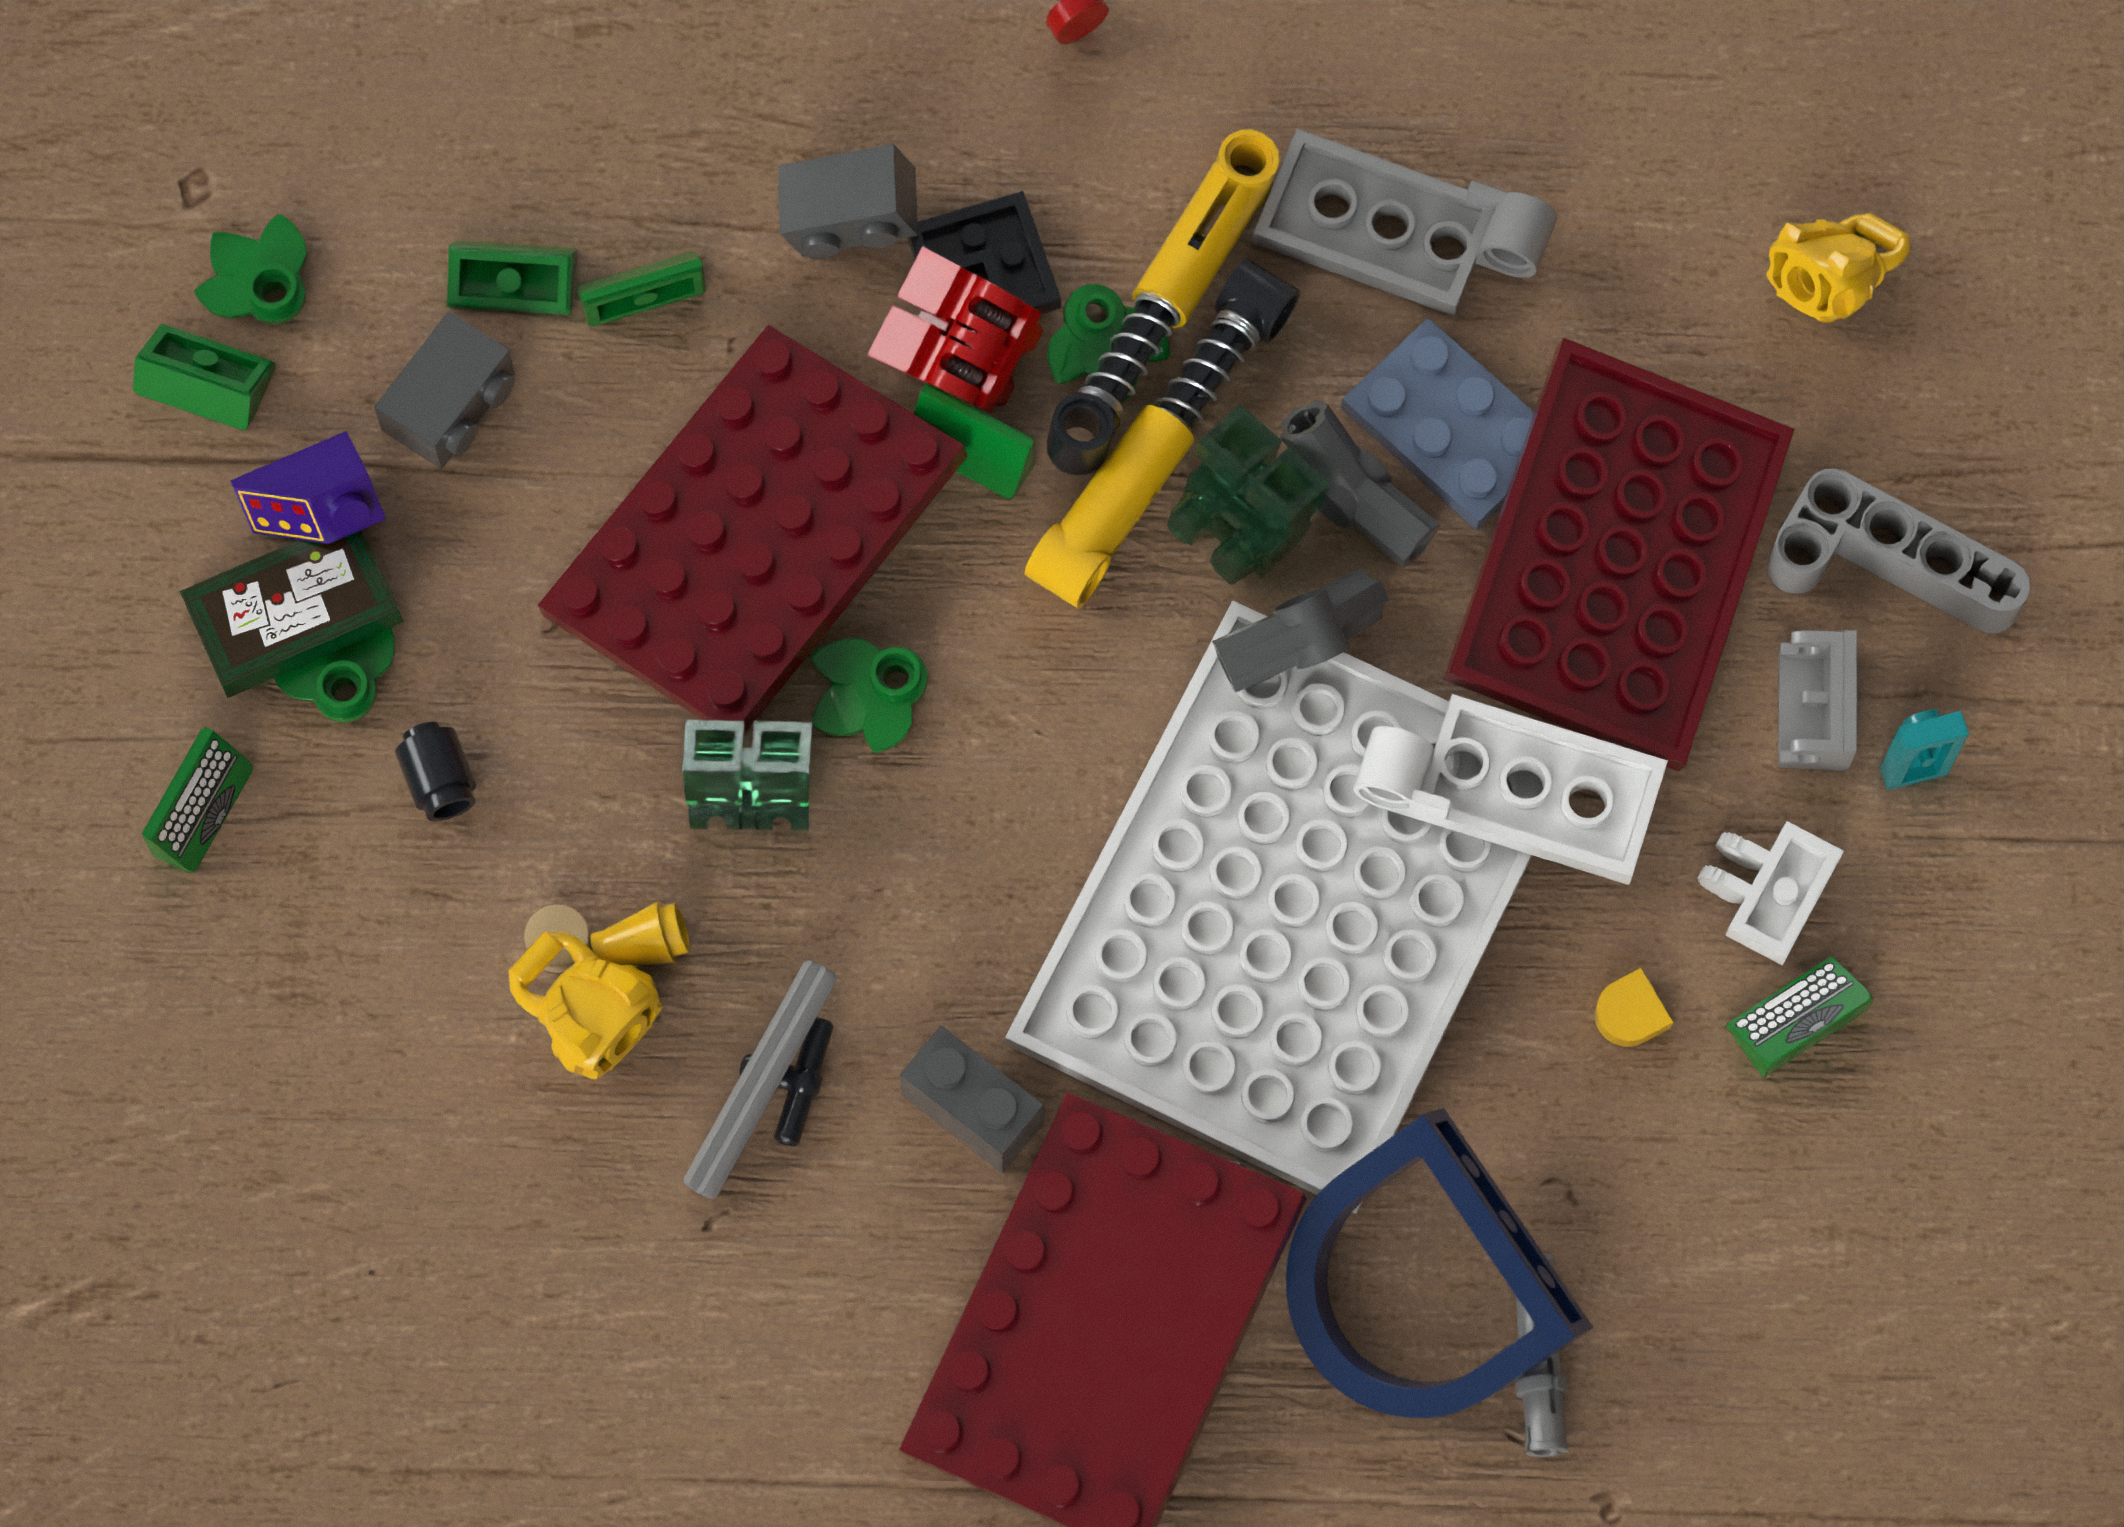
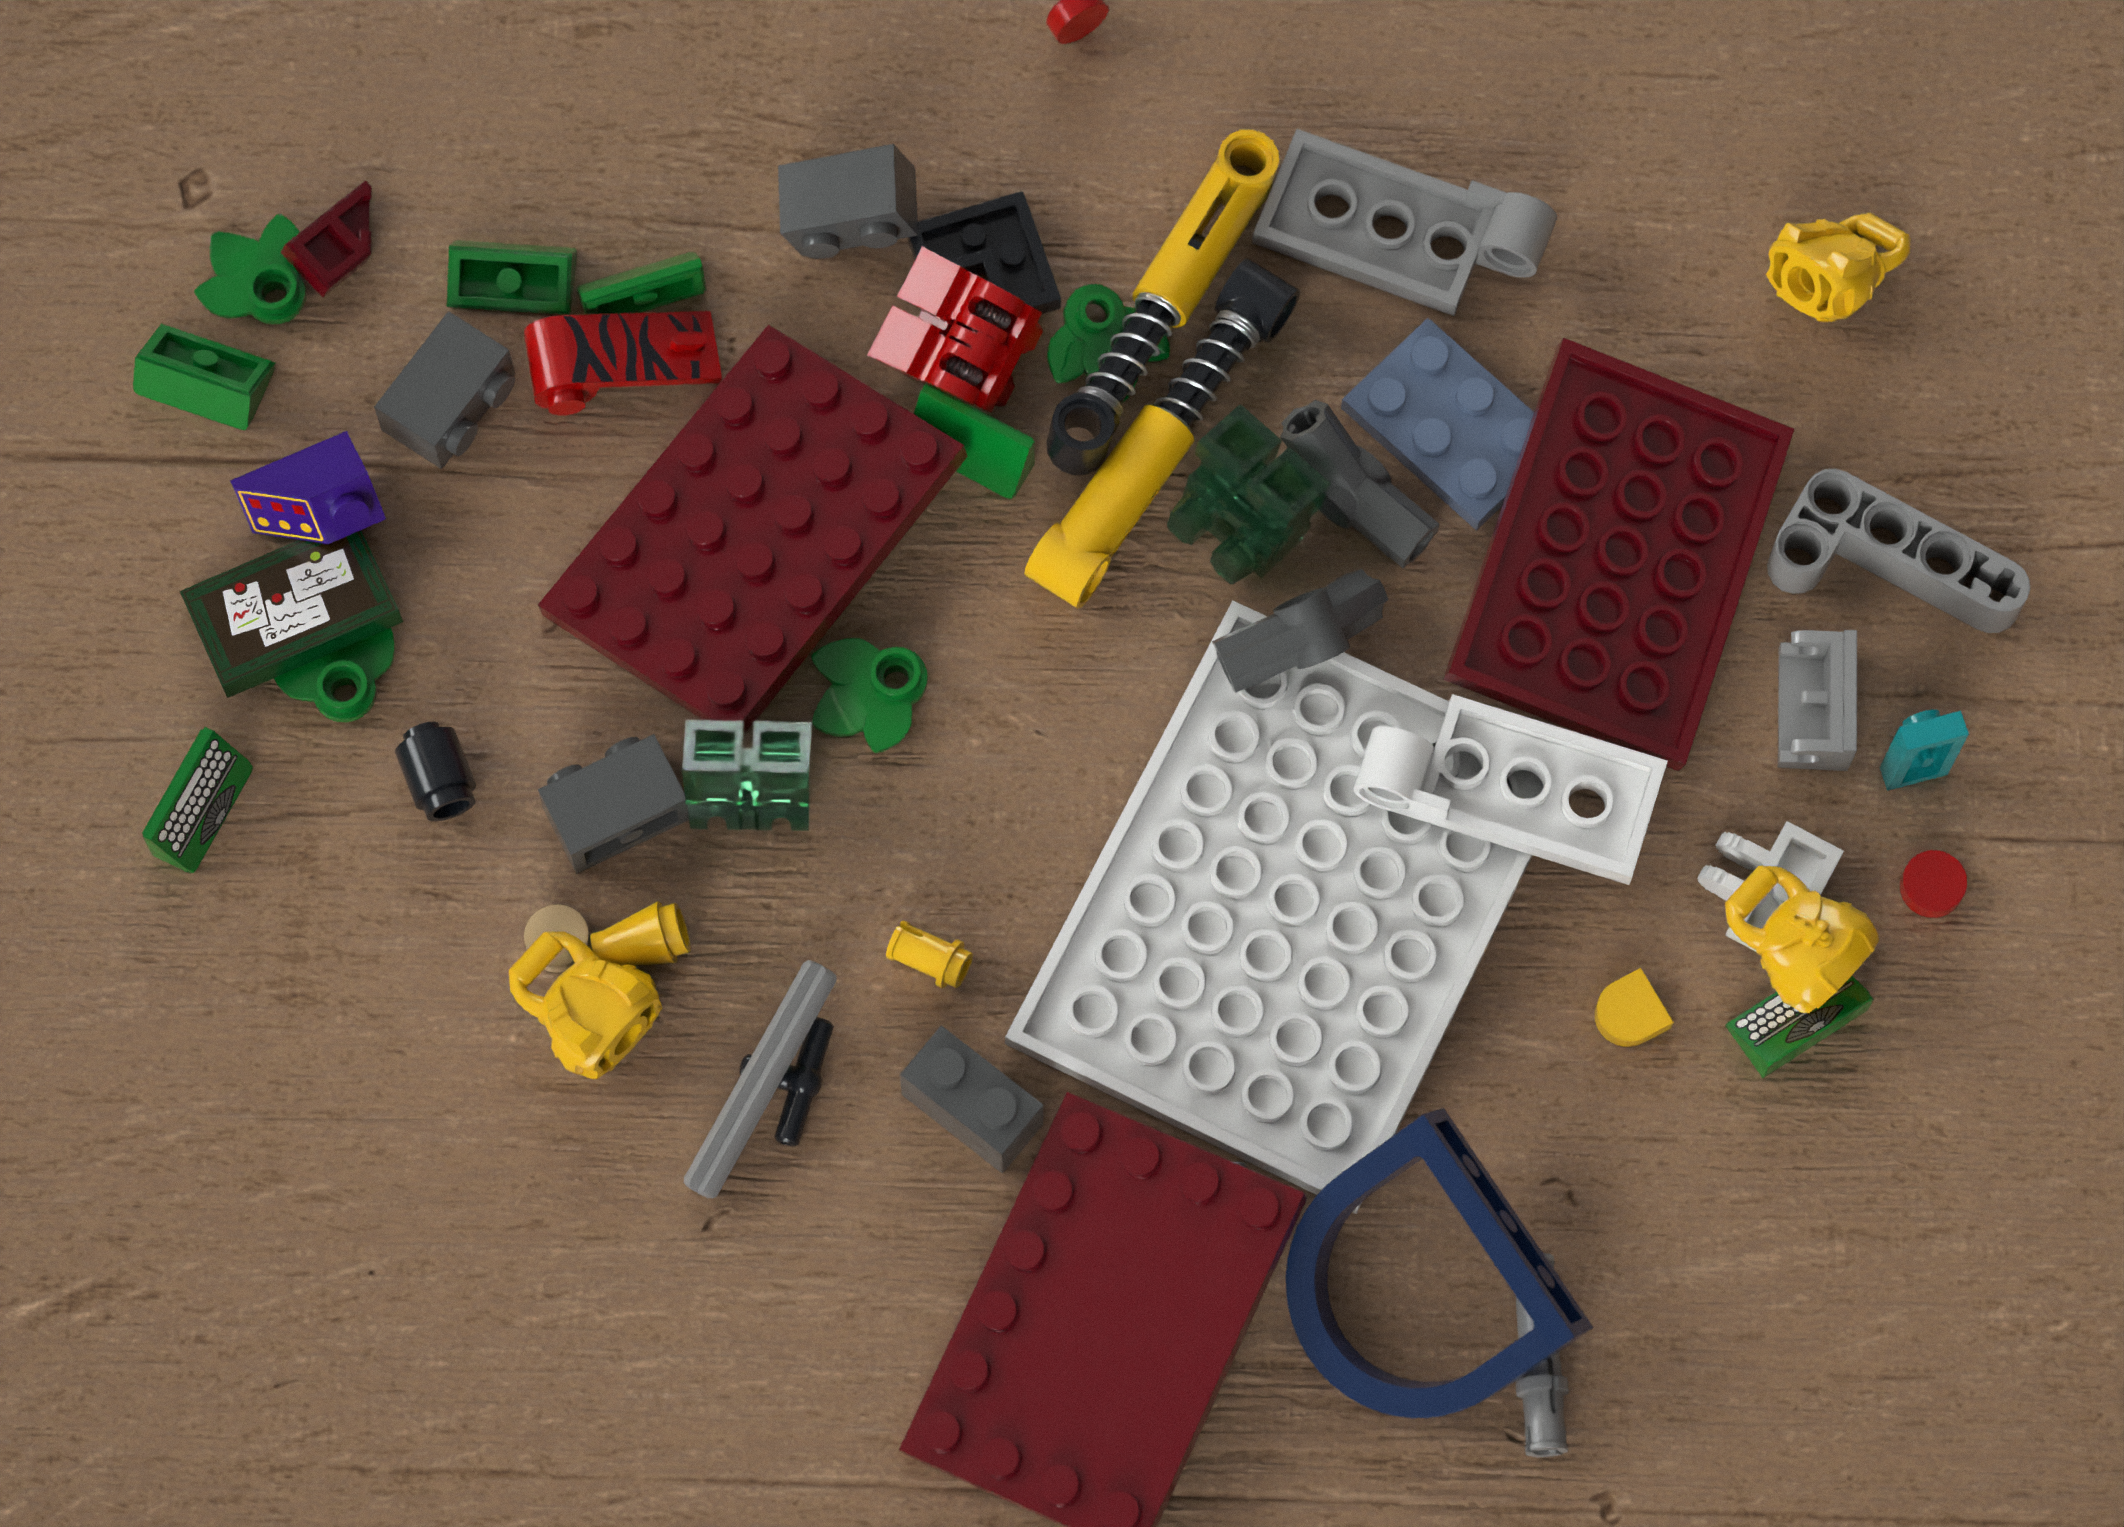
(334, 242): none -> dark red tile
(592, 351): none -> red door
(614, 802): none -> dark grey brick
(930, 954): none -> yellow pin
(1807, 941): none -> yellow piece
(1933, 883): none -> red tile

